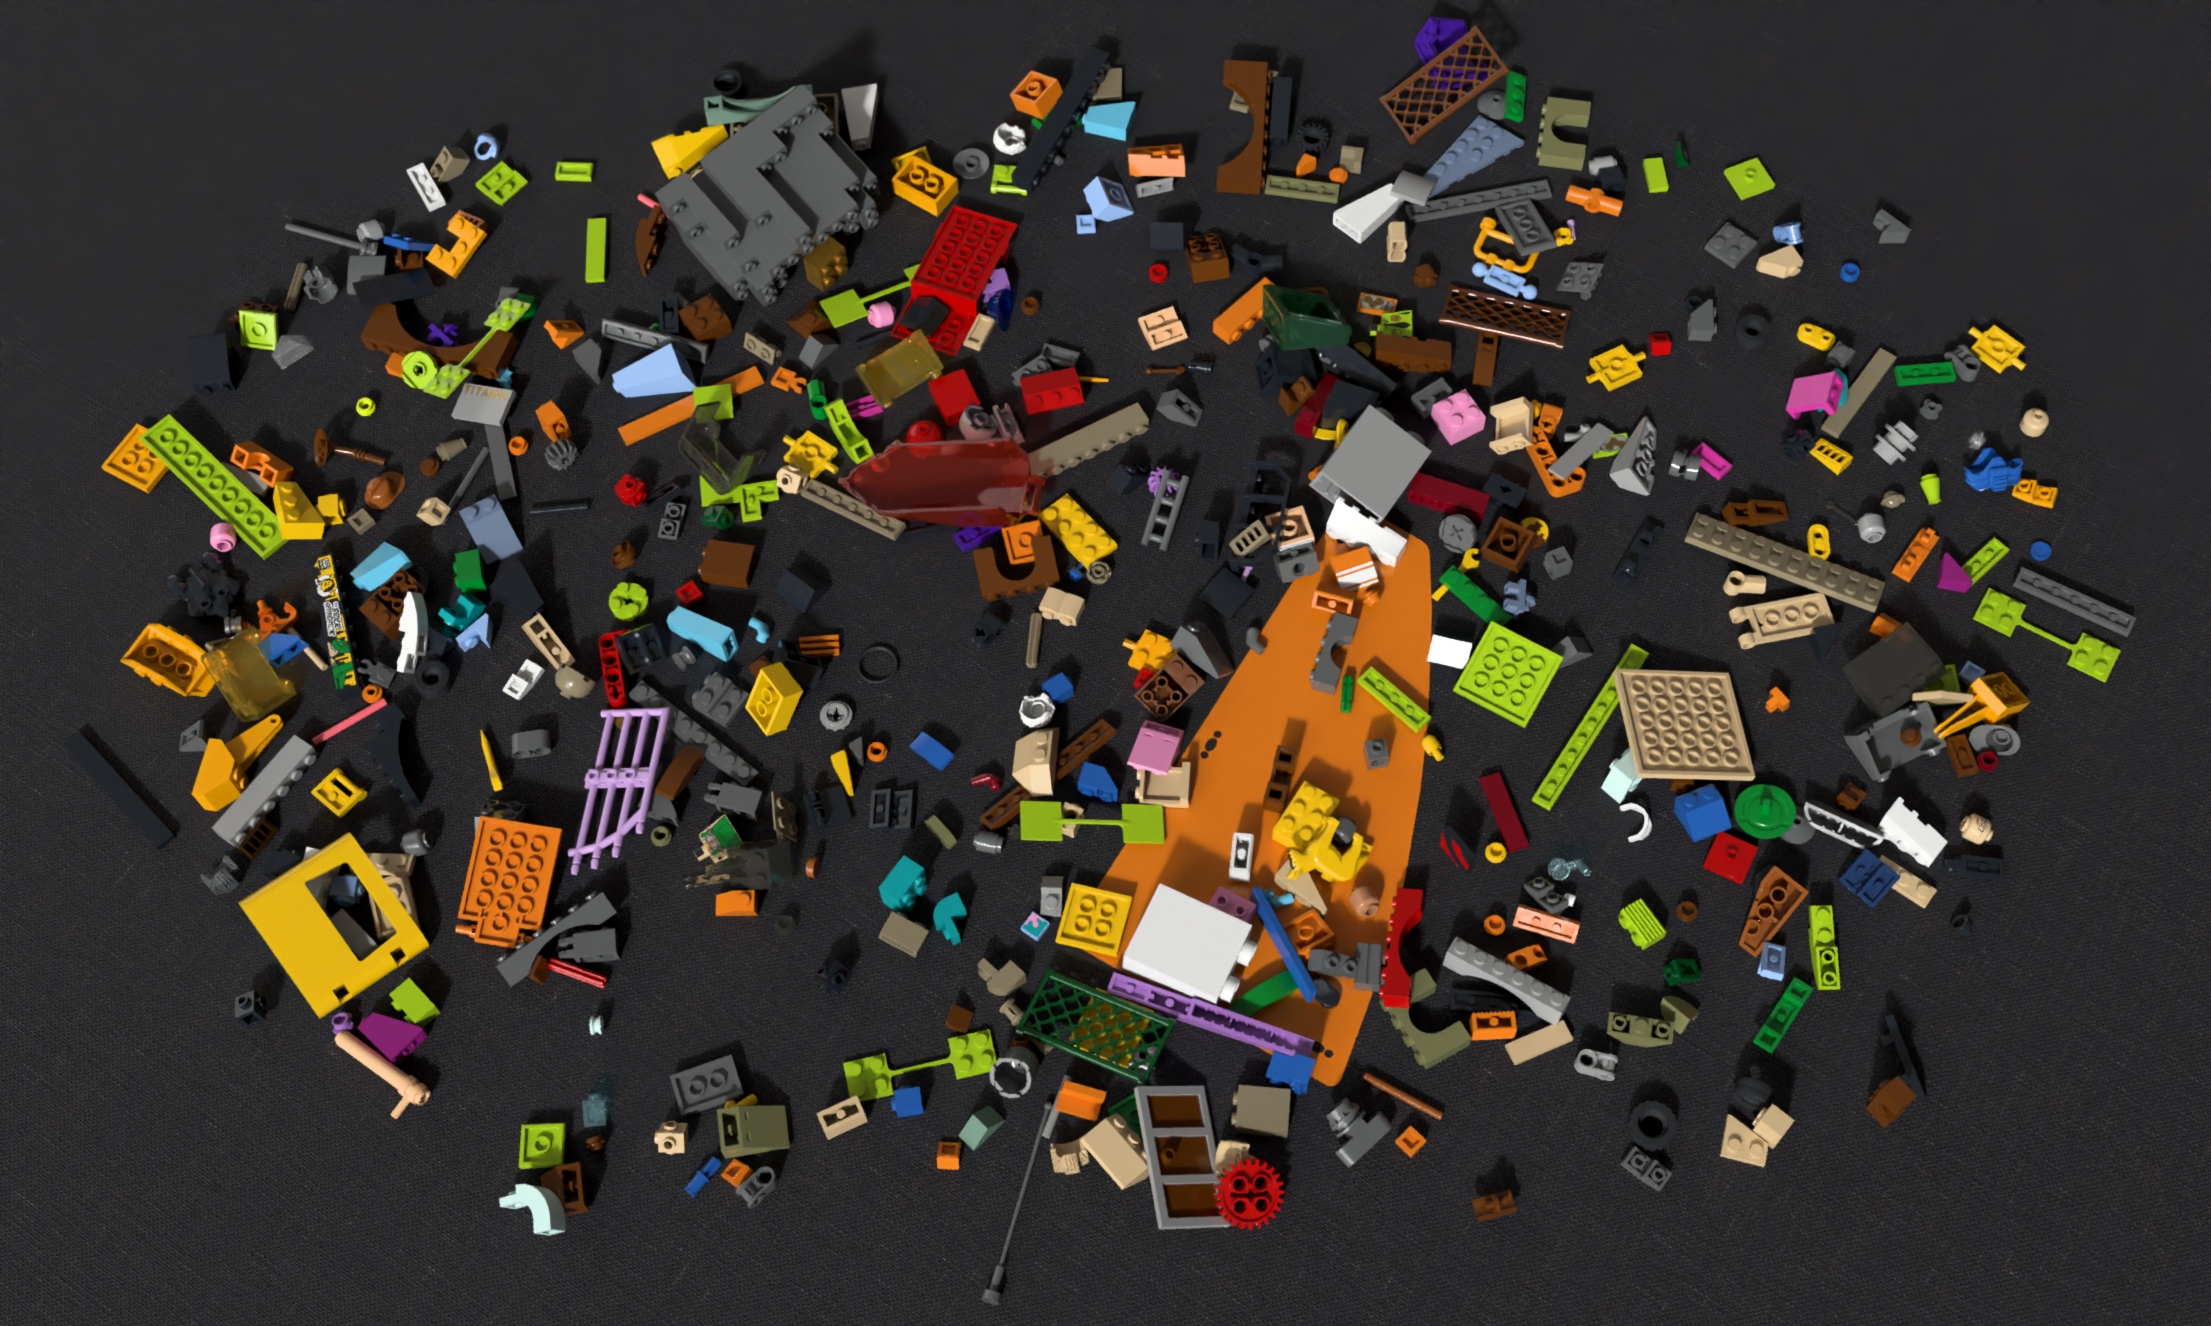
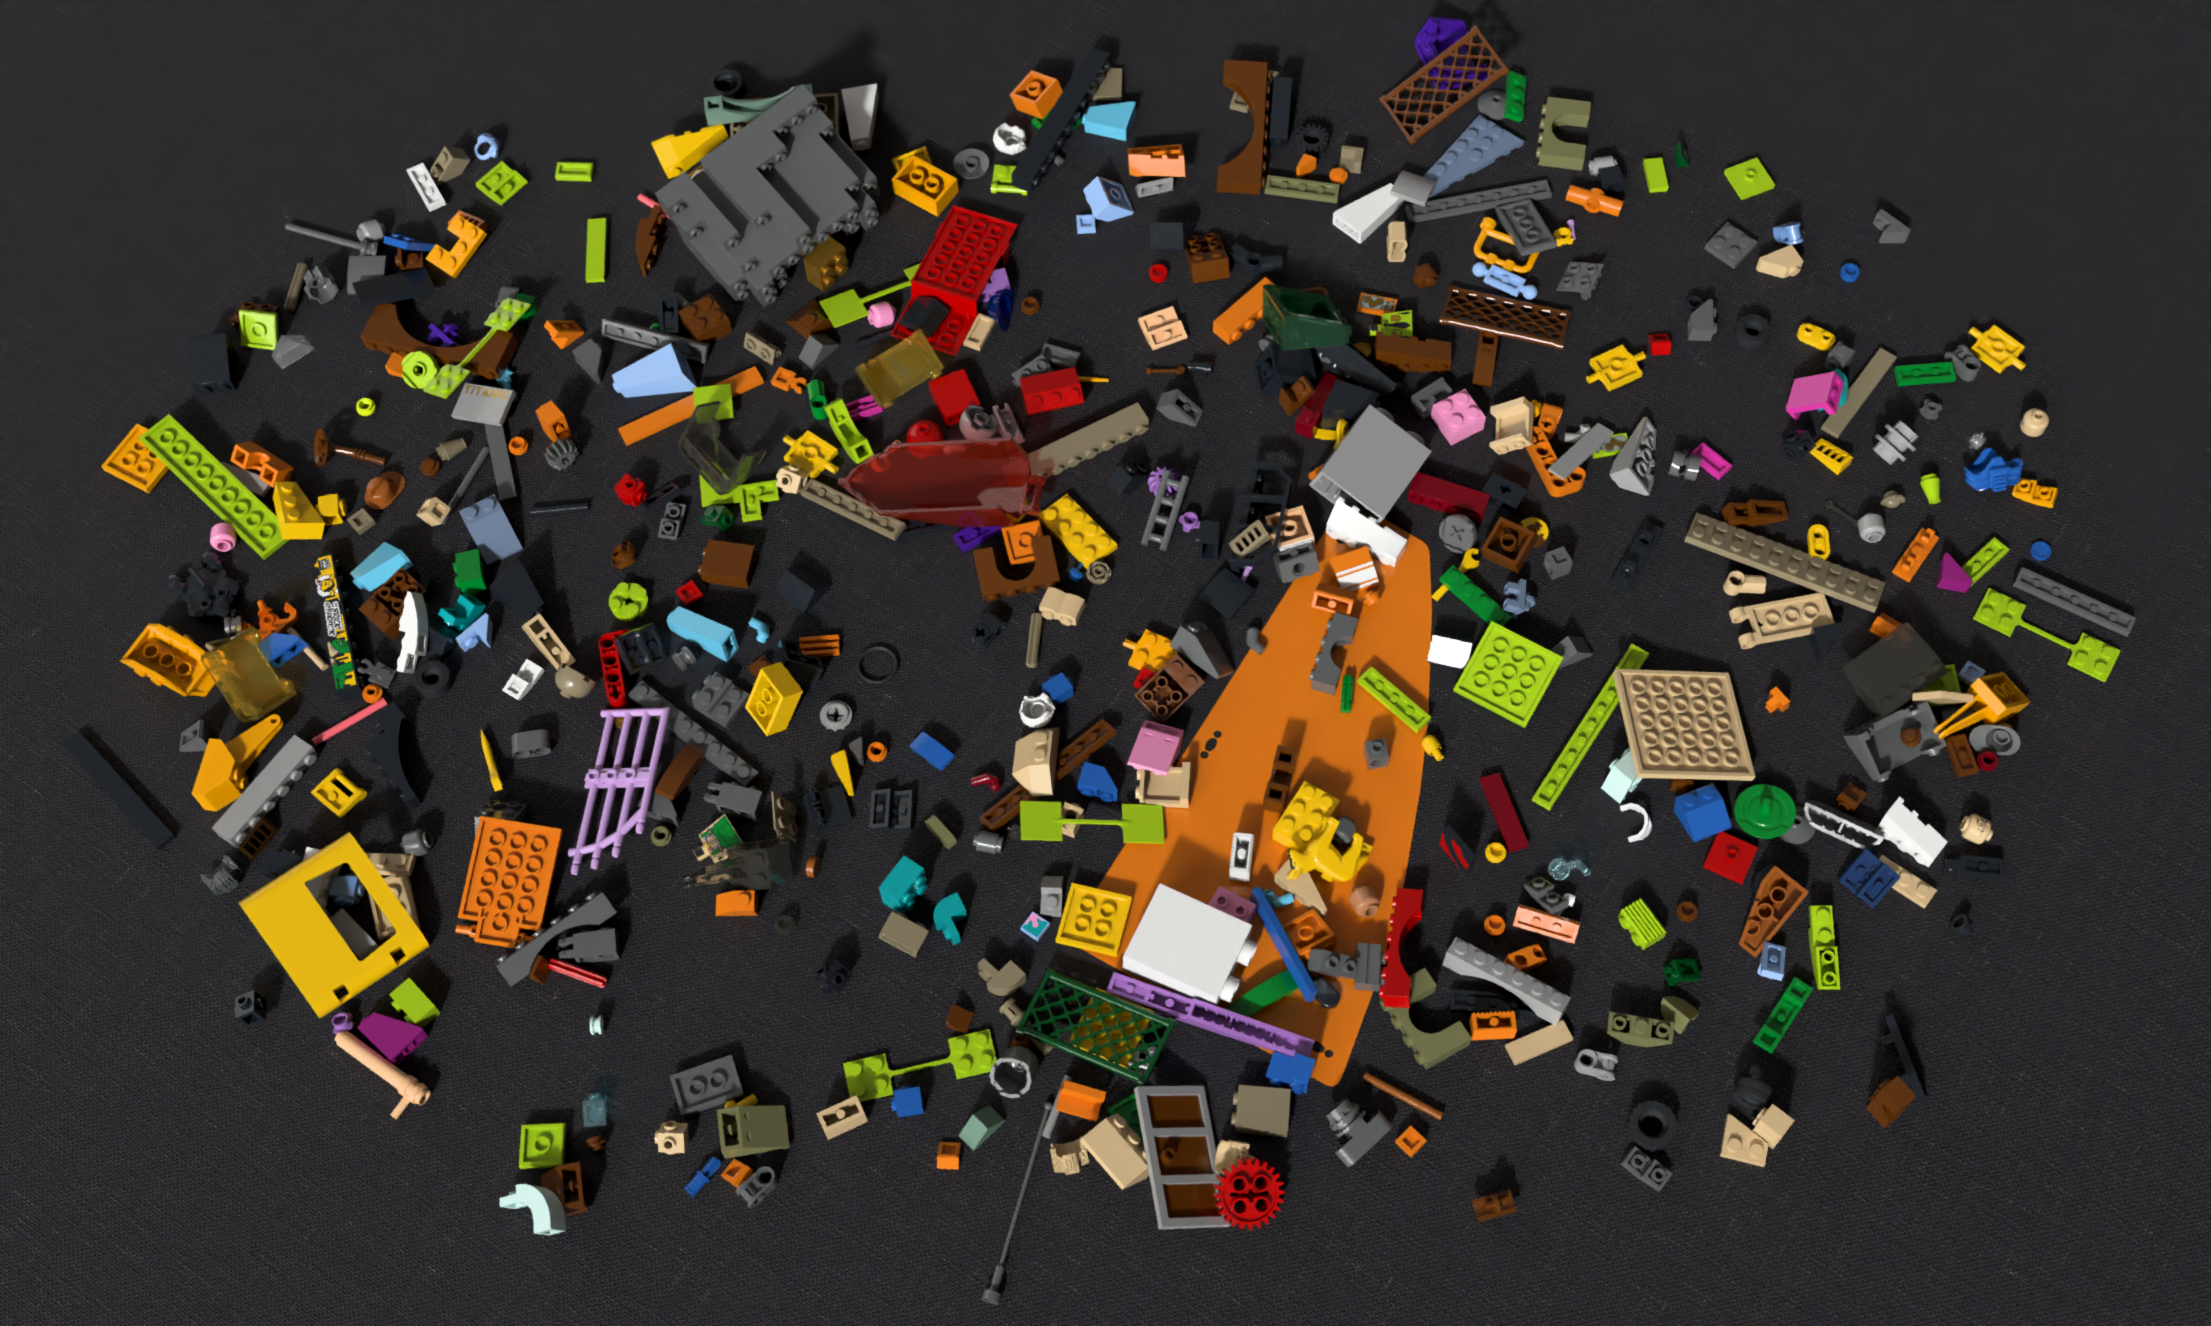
(1189, 516): none -> medium lavender plate

